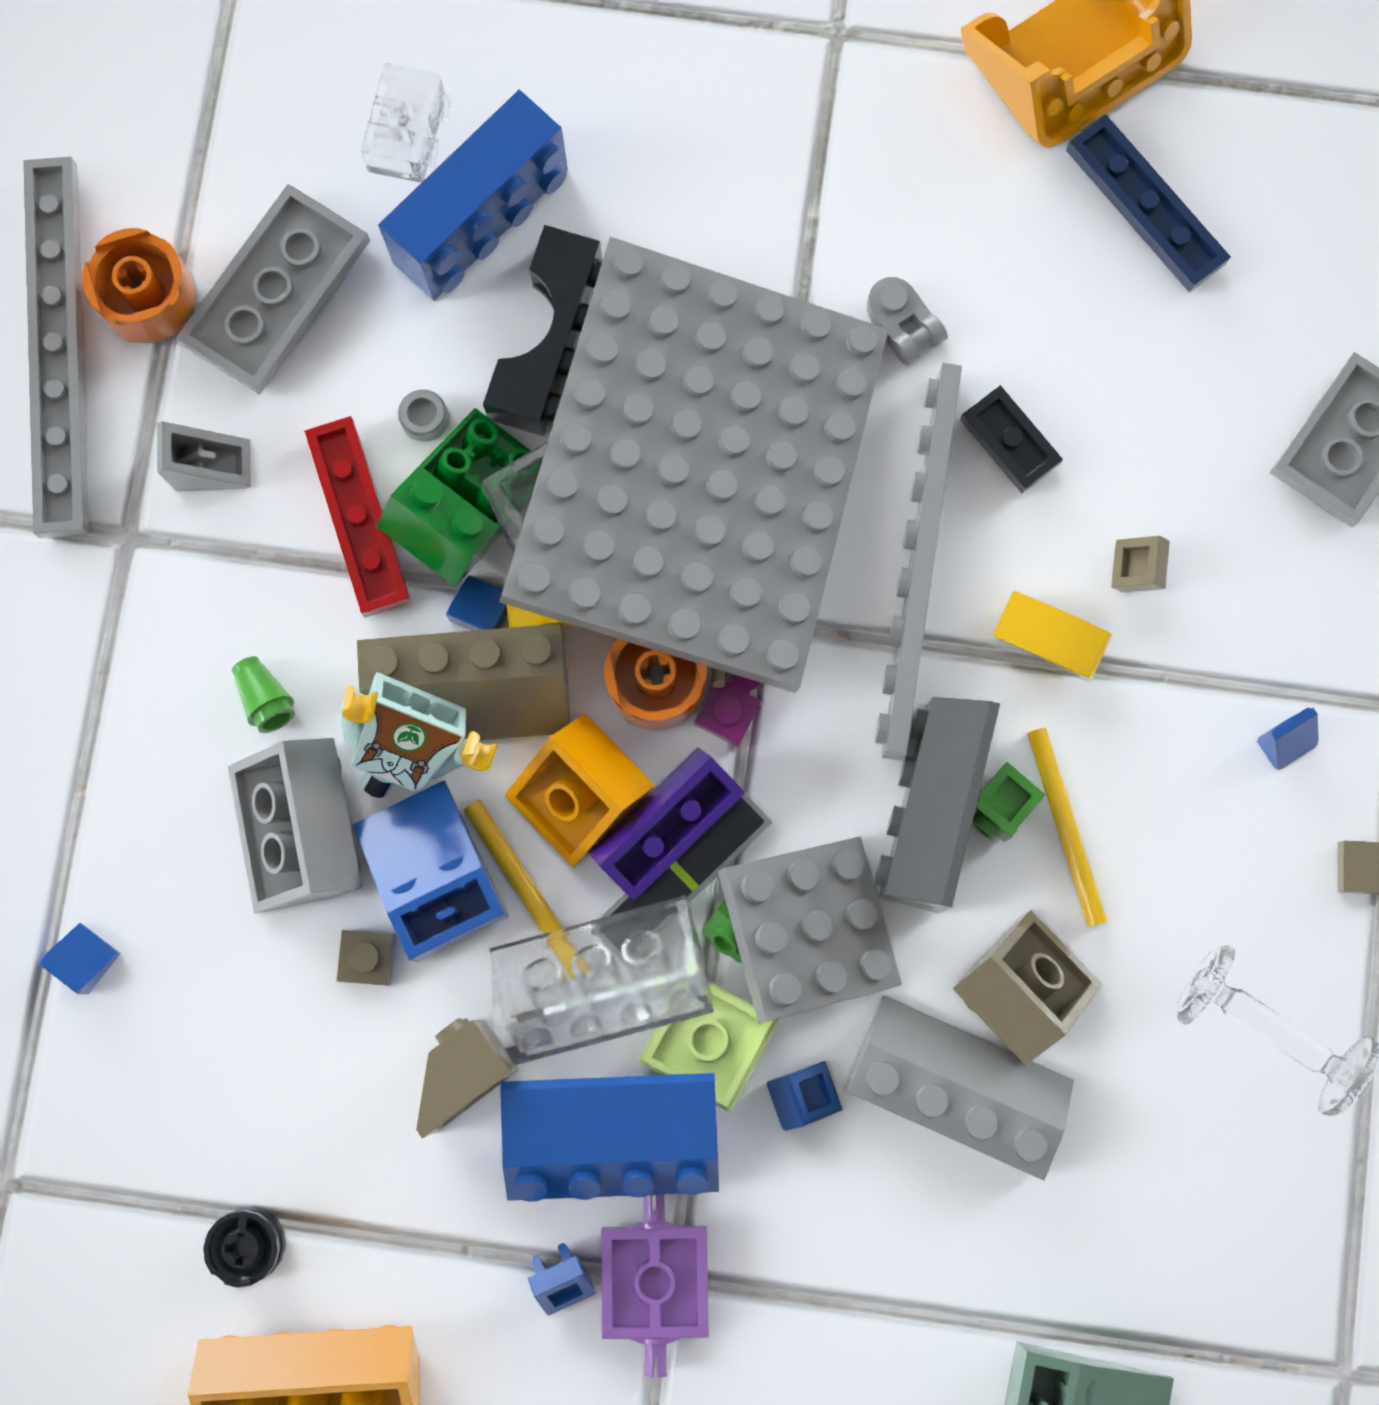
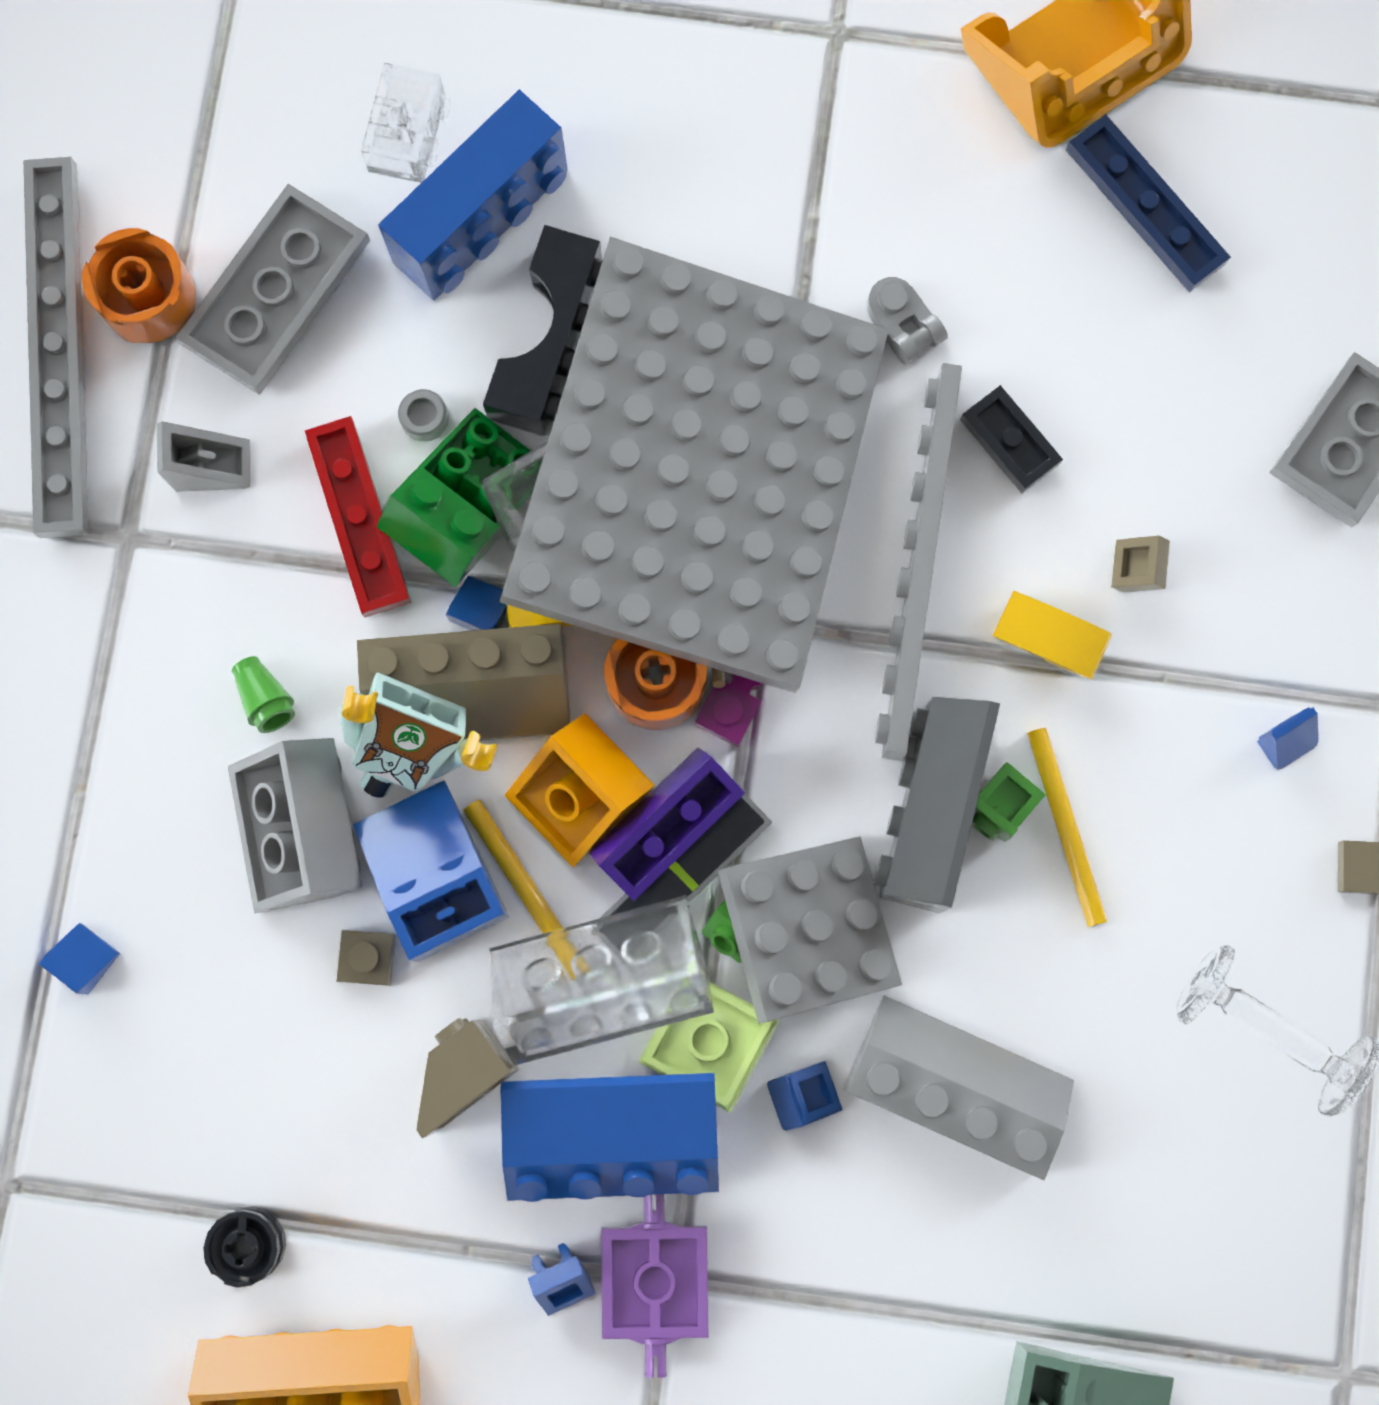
(1028, 988): dark tan slope -> none

